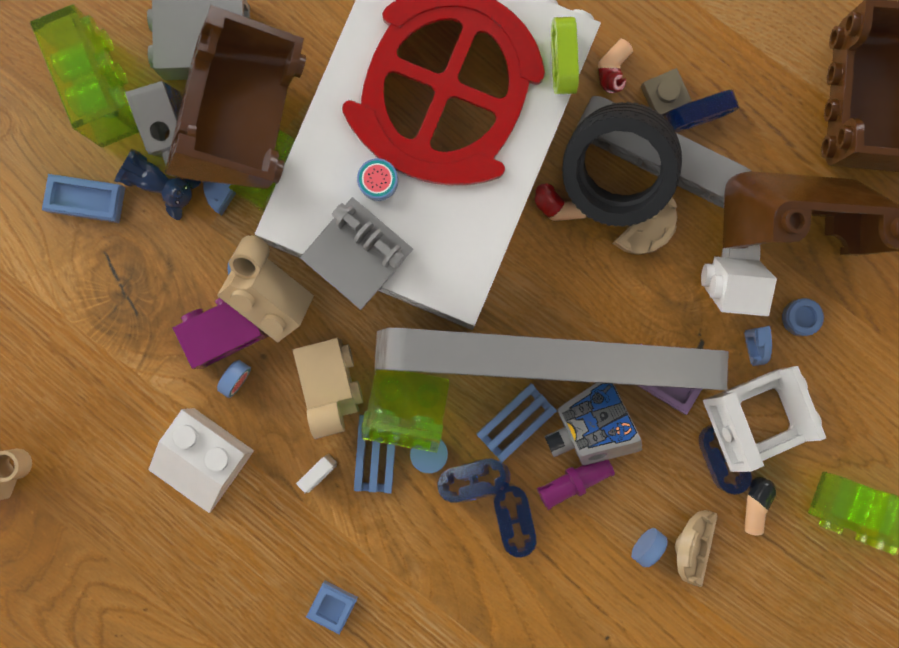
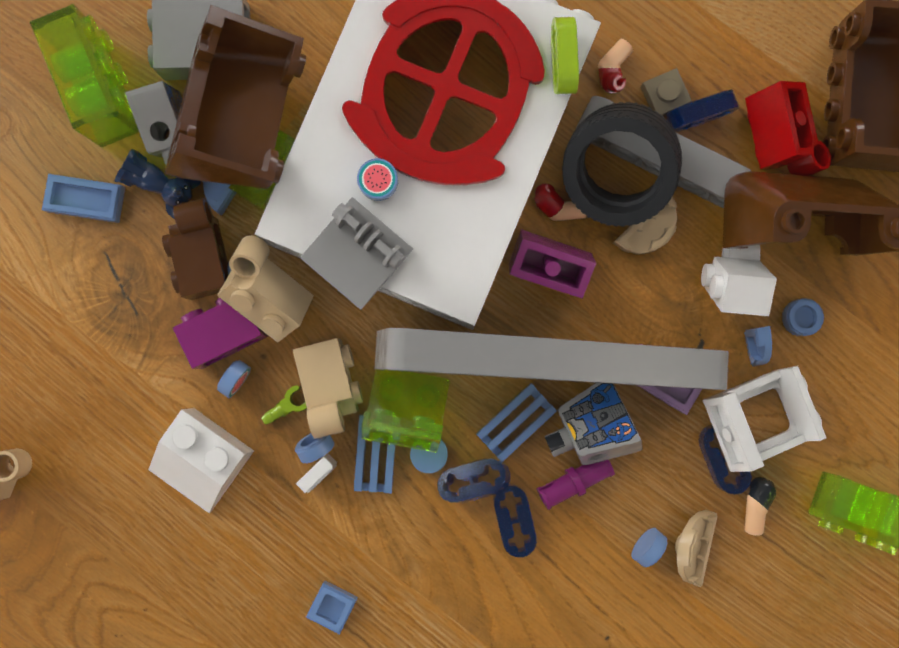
(196, 251): none -> reddish brown hinge
(284, 407): none -> lime piece
(312, 449): none -> medium blue tile
(551, 264): none -> magenta brick
(786, 129): none -> red hinge

